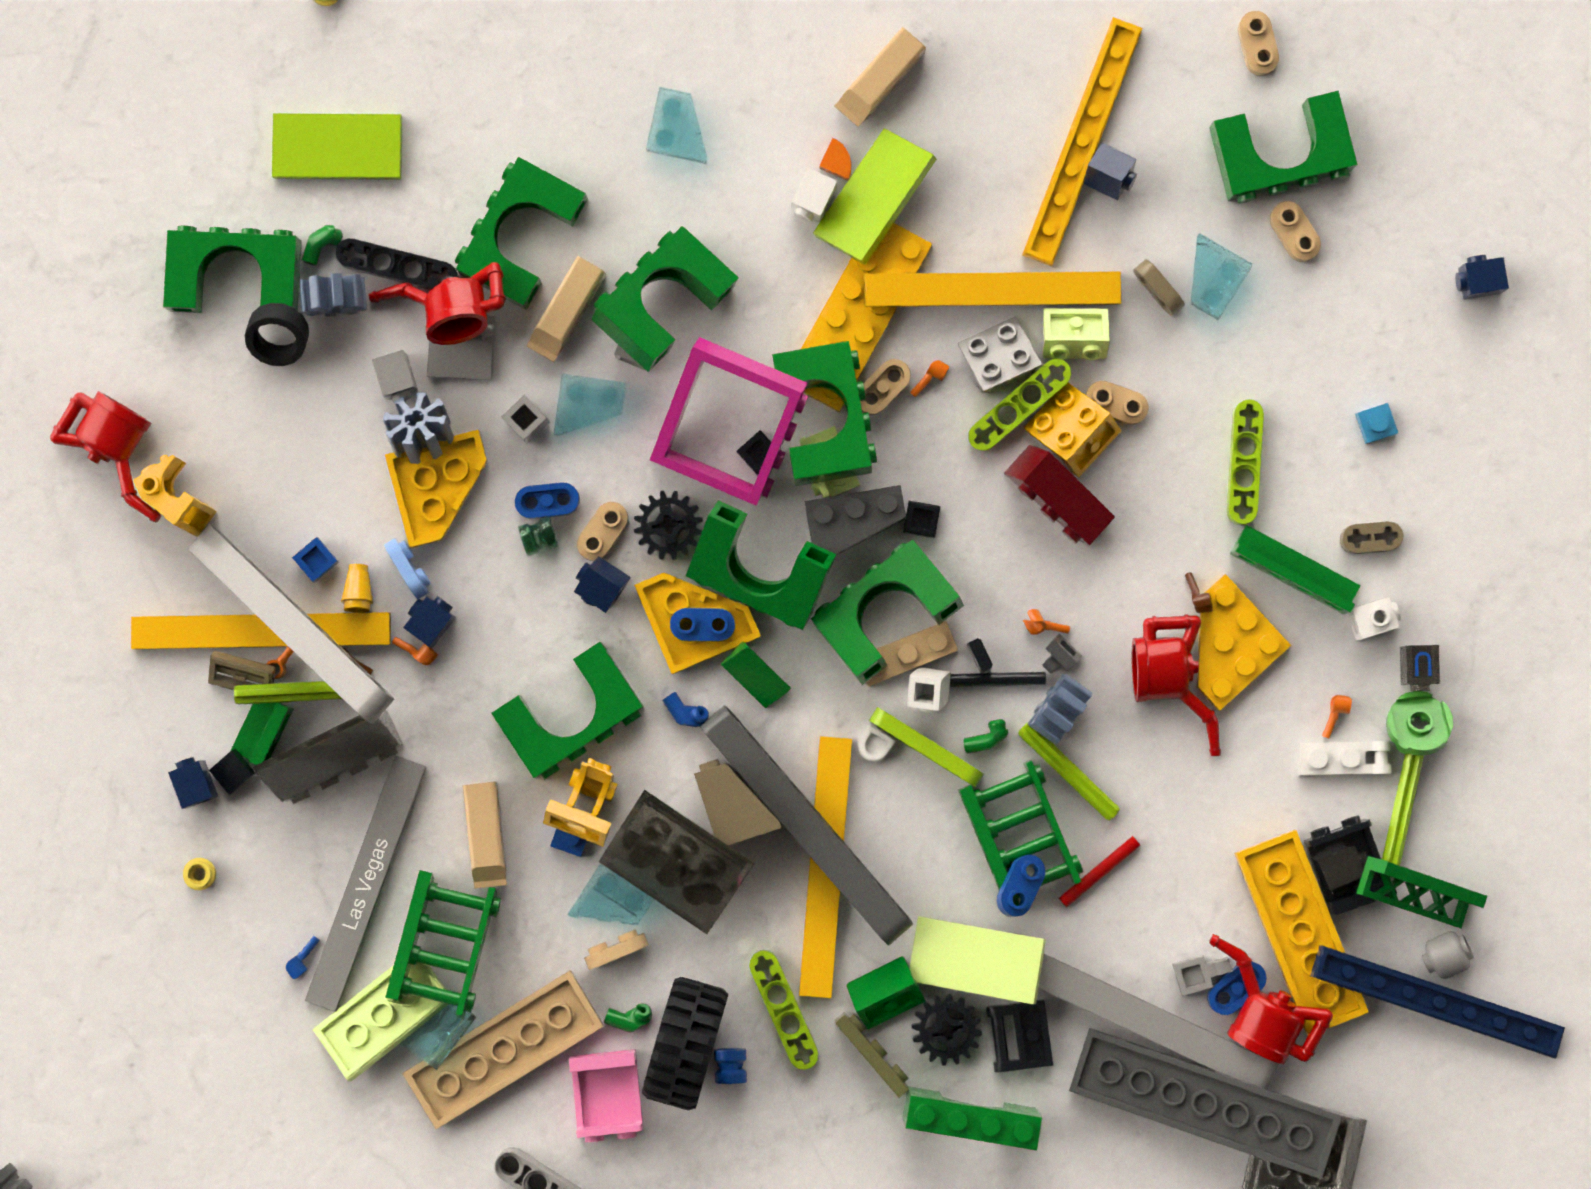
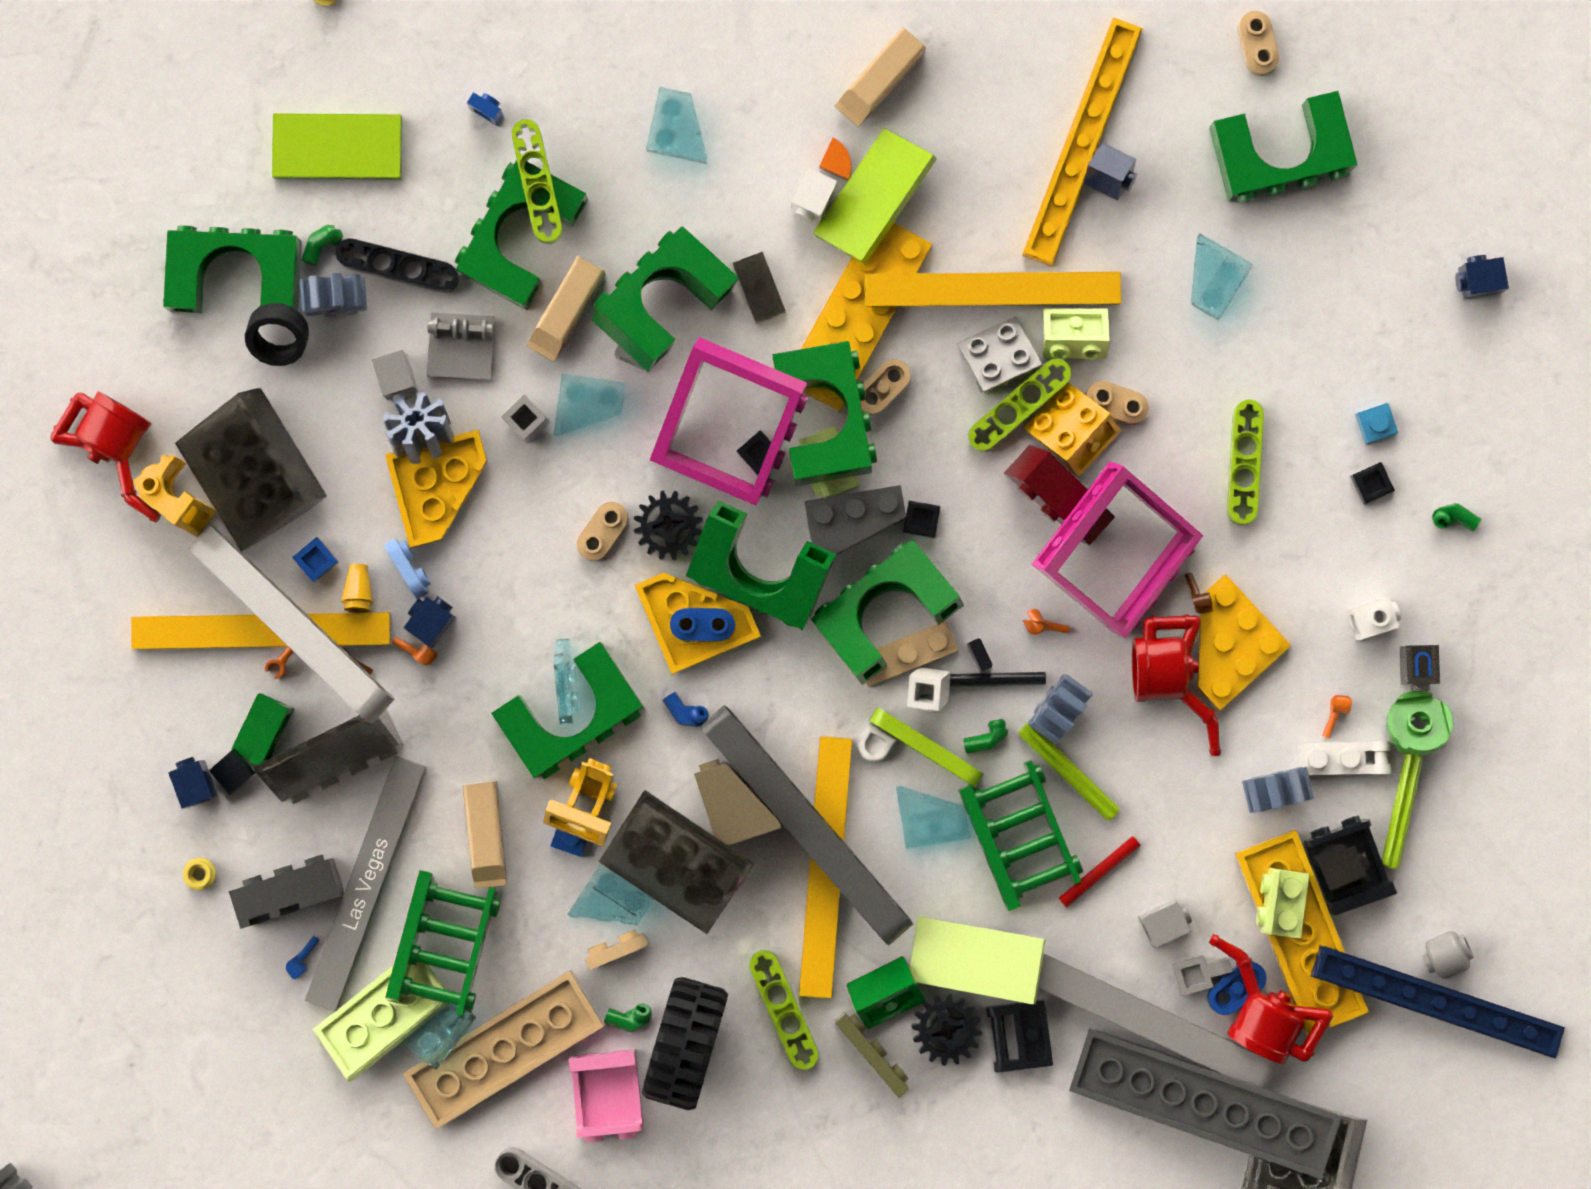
(240, 669): dark tan tile -> none
(250, 468): none -> clear smoke slope
(284, 692): lime axle -> none
(286, 891): none -> dark grey wedge
(454, 306): red piece -> none
(486, 107): none -> blue plate
(539, 181): none -> lime beam
(545, 533): clear green wheel -> none
(547, 498): blue plate -> none
(564, 676): none -> clear light blue wing
(600, 584): dark blue brick -> none
(730, 1065): blue wheel -> none
(755, 675): green slope -> none
(759, 287): none -> clear smoke plate
(930, 819): none -> clear light blue wing
(937, 369): orange hand -> none
(1008, 1126): green arch -> none
(1022, 884): blue plate -> none
(1061, 654): dark grey tile -> none
(1084, 517): none -> dark pink window
(1159, 287): dark tan beam -> none
(1166, 923): none -> light grey brick
(1278, 789): none -> sand blue gear
(1283, 903): none -> yellowish green bracket
(1292, 232): tan plate -> none
(1295, 570): green fence -> none
(1371, 545): dark tan beam -> none
(1372, 483): none -> black tile
(1425, 883): green fence -> none
(1454, 514): none -> green arm

